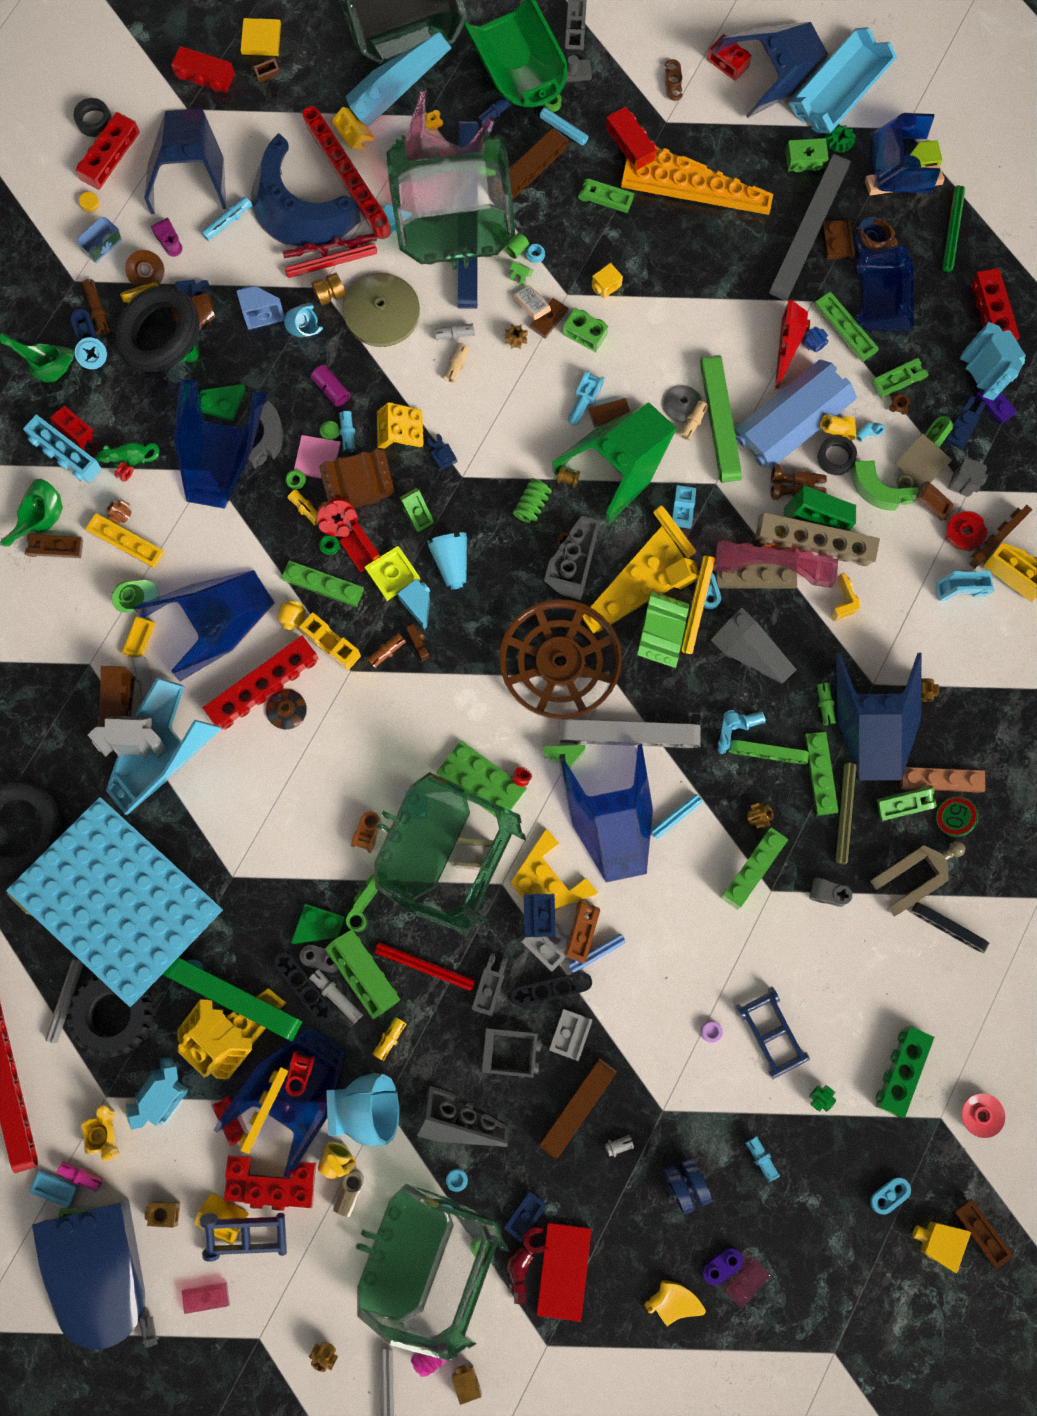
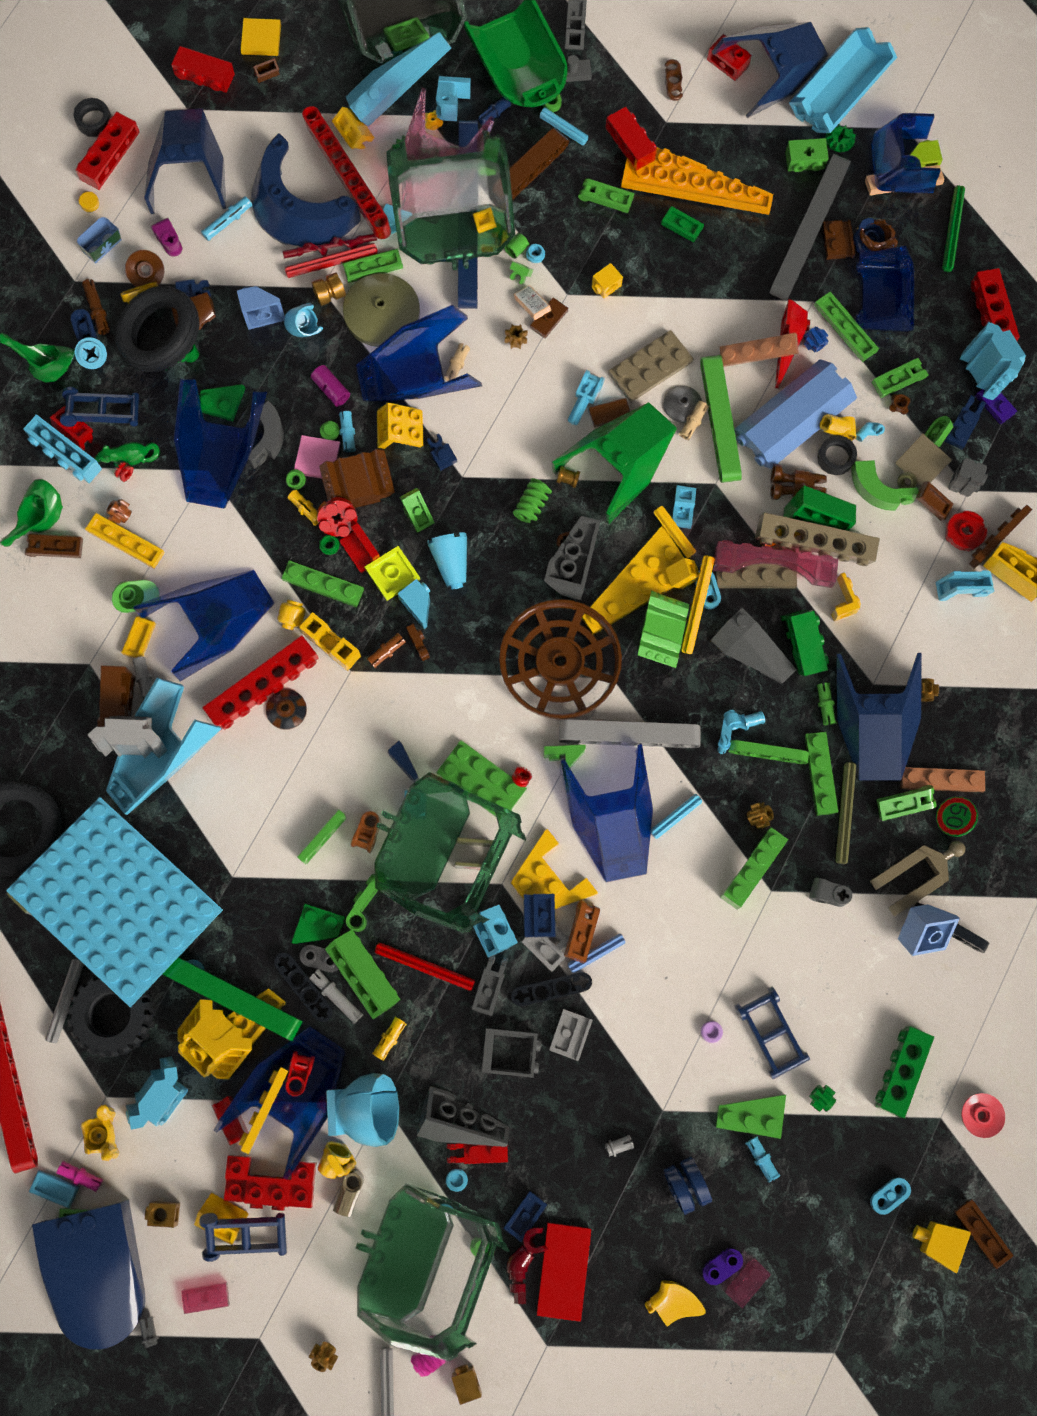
(70, 419): none -> dark blue piece
(322, 837): none -> bright green tile
(373, 264): none -> bright green tile
(401, 758): none -> dark blue slope
(406, 34): none -> bright green tile
(410, 362): none -> clear blue windscreen
(447, 96): none -> medium azure piece
(454, 332): light grey pin -> none
(478, 1154): none -> red hinge
(484, 220): none -> yellow tile
(496, 933): none -> medium azure brick
(578, 1108): reddish brown beam -> none
(582, 333): bright green brick -> none
(650, 366): none -> dark tan plate
(682, 224): none -> green plate
(755, 1116): none -> bright green wing
(759, 349): none -> nougat plate
(806, 642): none -> green wedge
(927, 929): none -> medium blue slope

